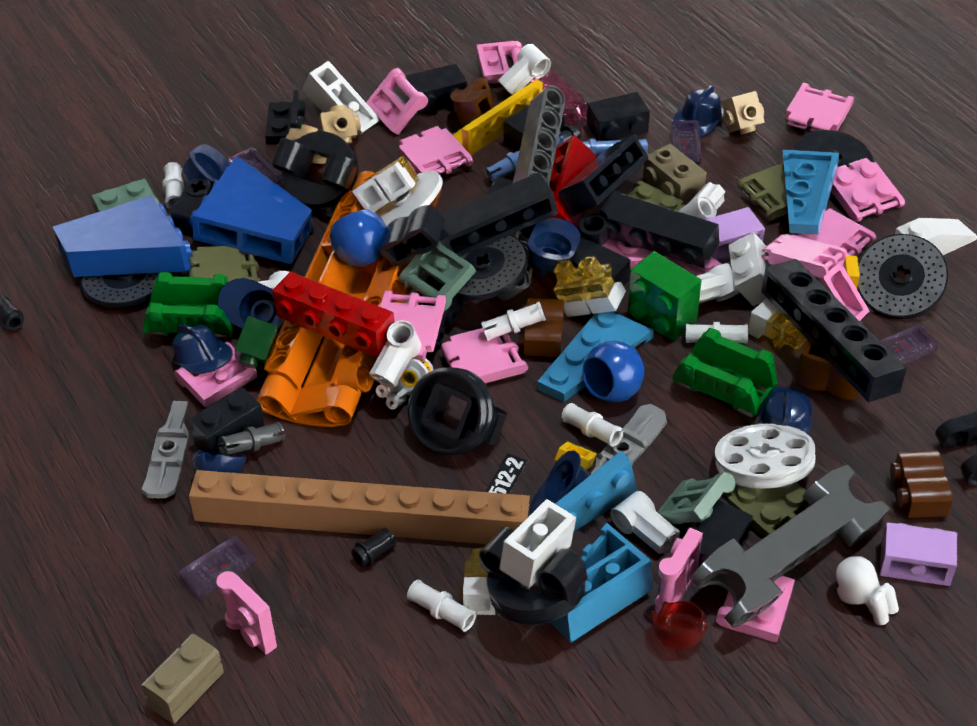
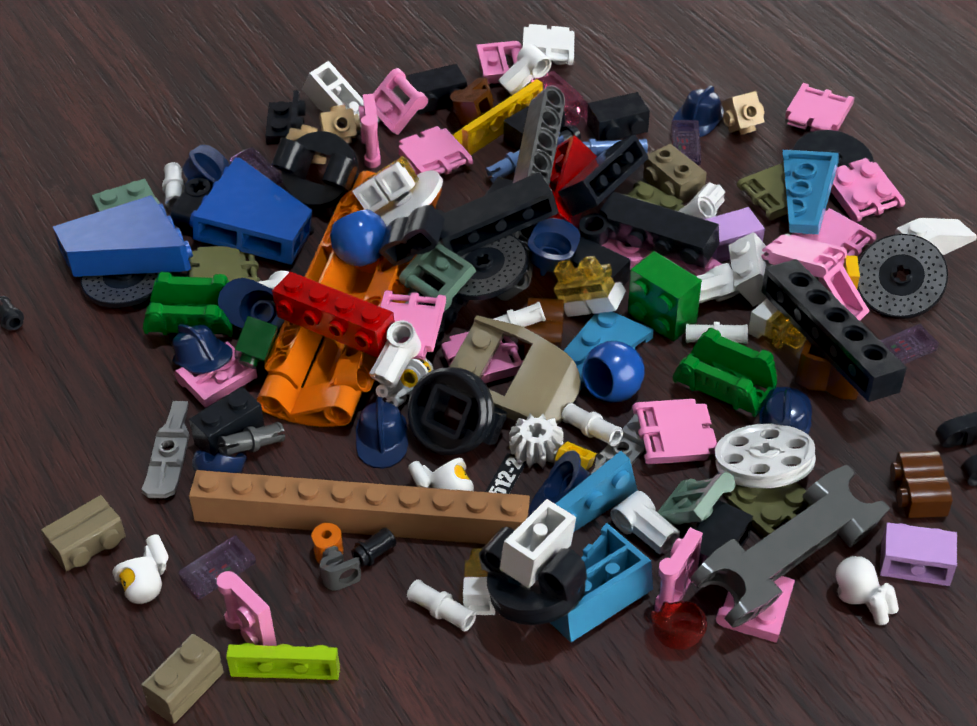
(83, 533): none -> dark tan brick
(141, 575): none -> white piece
(283, 661): none -> lime plate
(329, 554): none -> dark grey leg
(369, 131): none -> bright pink plate
(381, 435): none -> dark blue piece
(449, 476): none -> white piece
(535, 440): none -> white gear
(544, 381): none -> dark tan slope
(554, 42): none -> white plate
(676, 430): none -> bright pink plate

